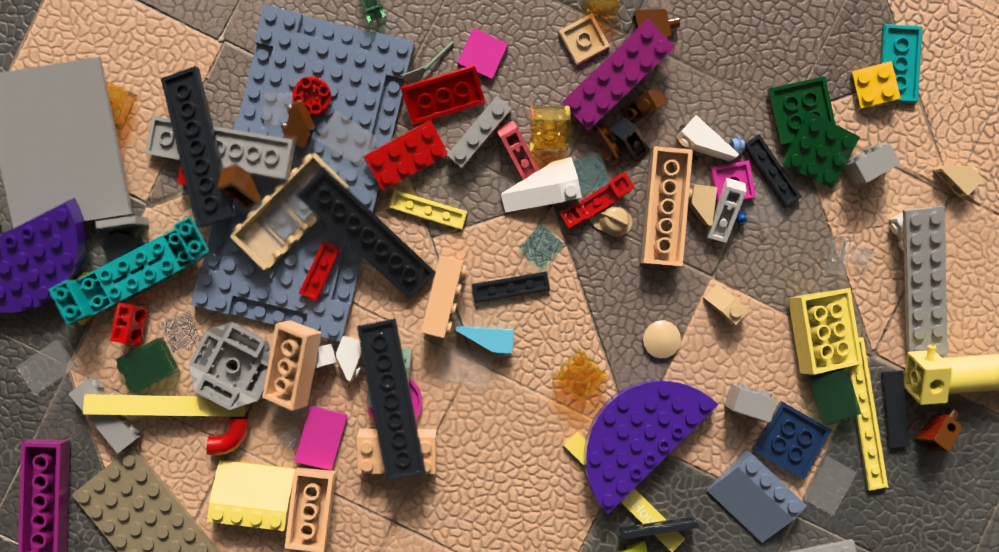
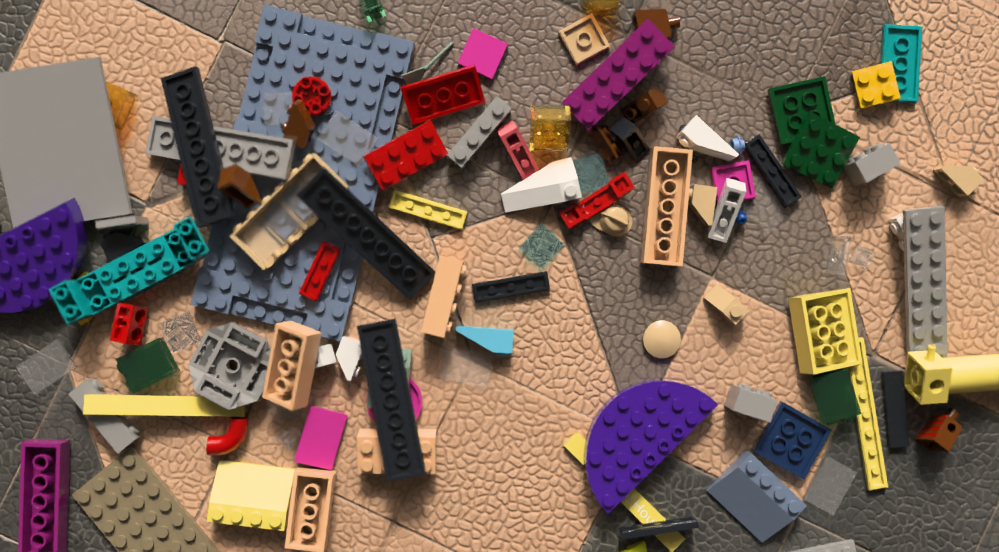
(580, 375): clear yellow brick -> none

